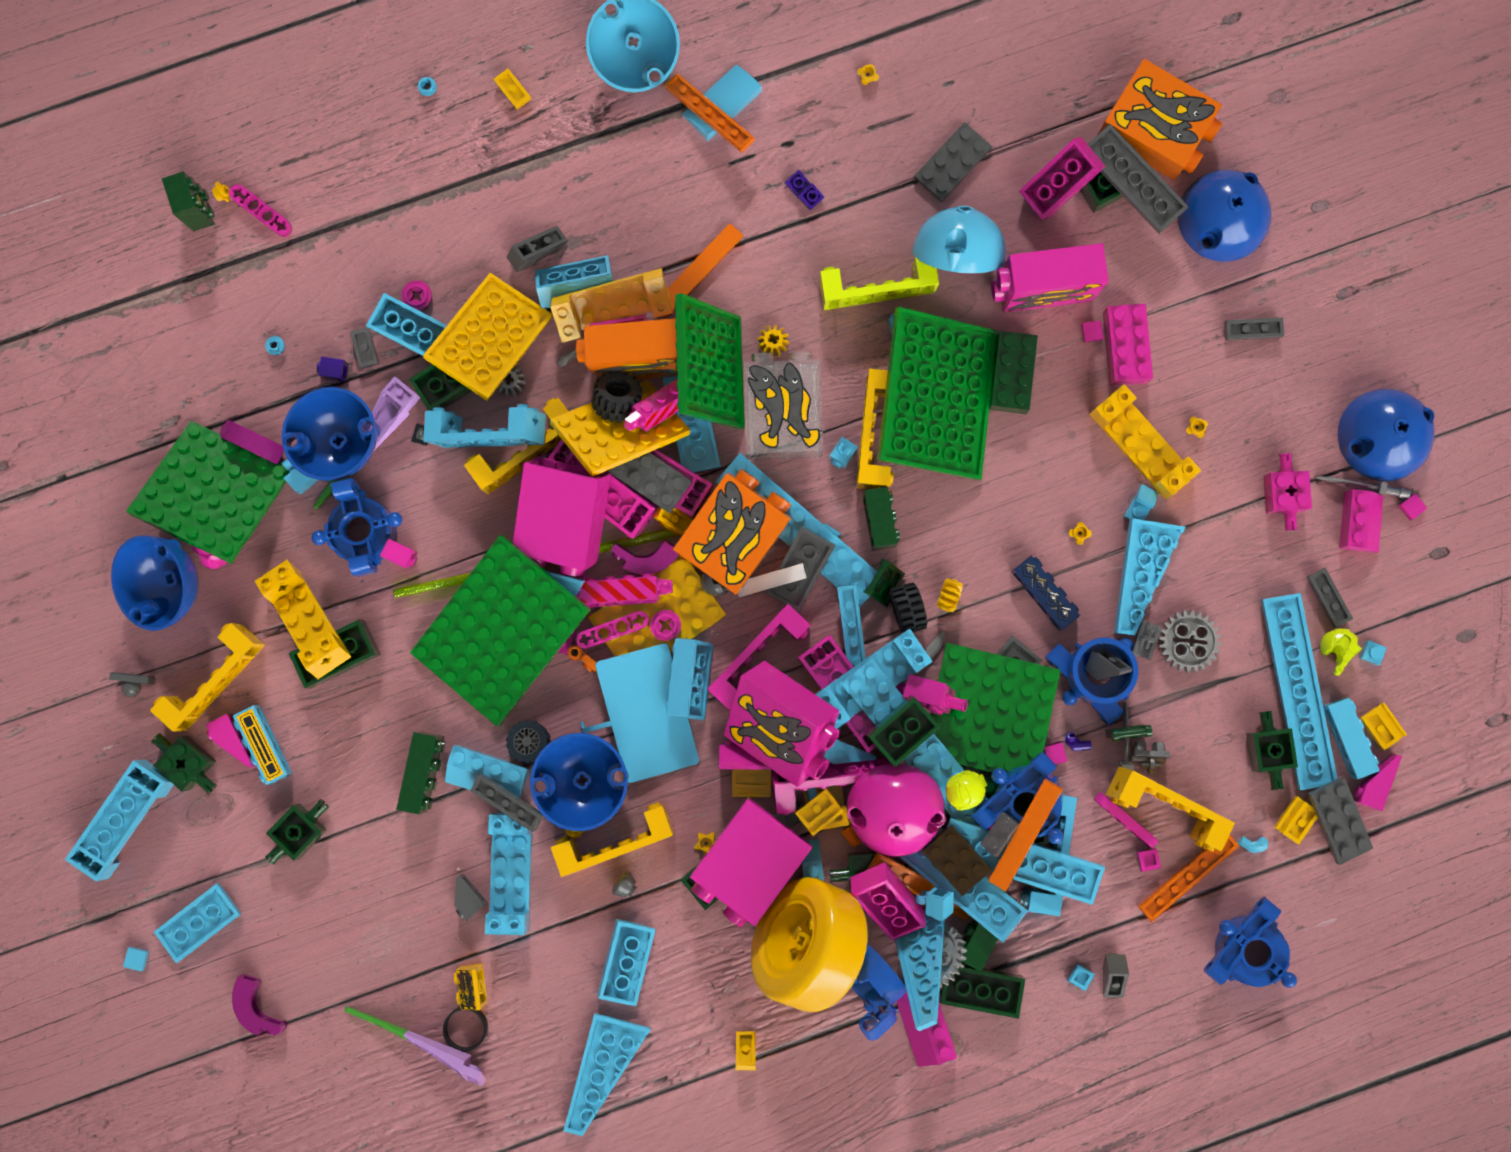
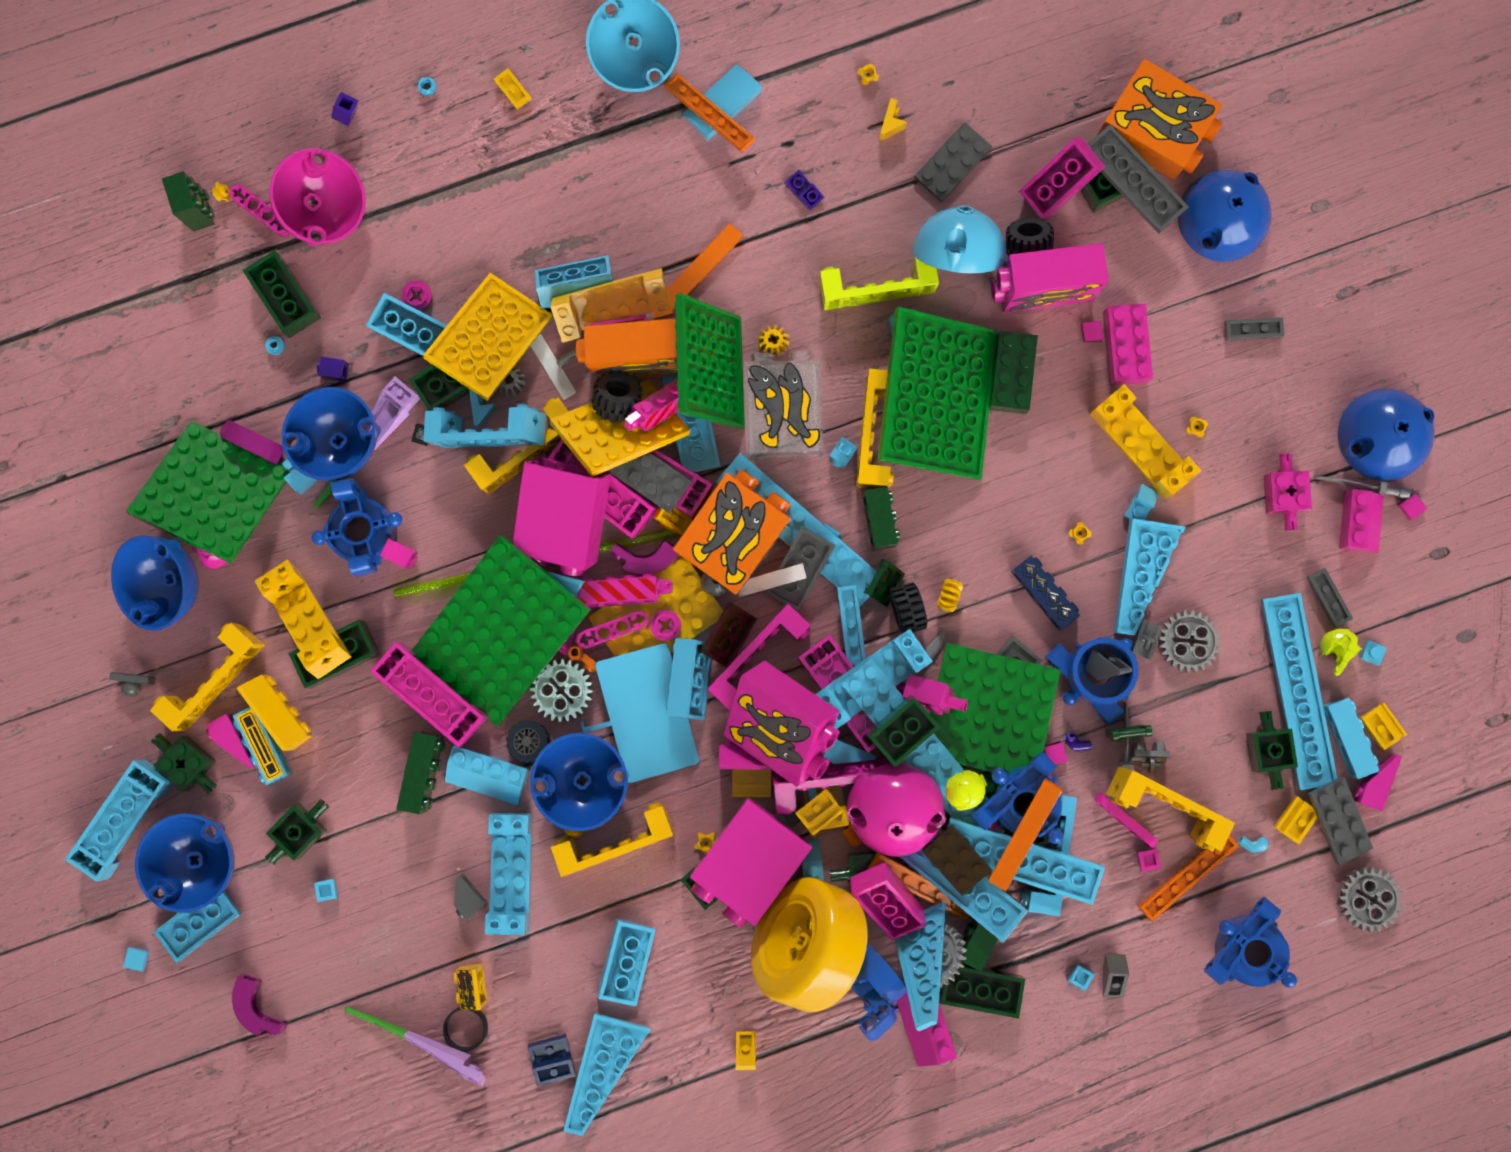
(169, 856): none -> blue piece
(275, 712): none -> yellow slope
(281, 294): none -> dark green brick
(326, 890): none -> medium azure plate
(333, 190): none -> dark pink piece
(344, 108): none -> dark purple brick
(364, 348): flat silver plate -> none
(429, 695): none -> dark pink plate
(480, 412): none -> medium azure slope
(507, 802): dark grey plate -> none
(535, 248): dark grey slope -> none
(549, 363): none -> white sticker
(551, 1060): none -> dark blue slope
(574, 677): none -> light aqua gear
(625, 885): dark grey cone -> none
(728, 634): none -> dark brown plate
(891, 124): none -> yellow slope
(937, 901): medium azure brick -> none
(1000, 834): flat silver plate -> none
(1029, 236): none -> black tyre
(1361, 914): none -> light grey gear

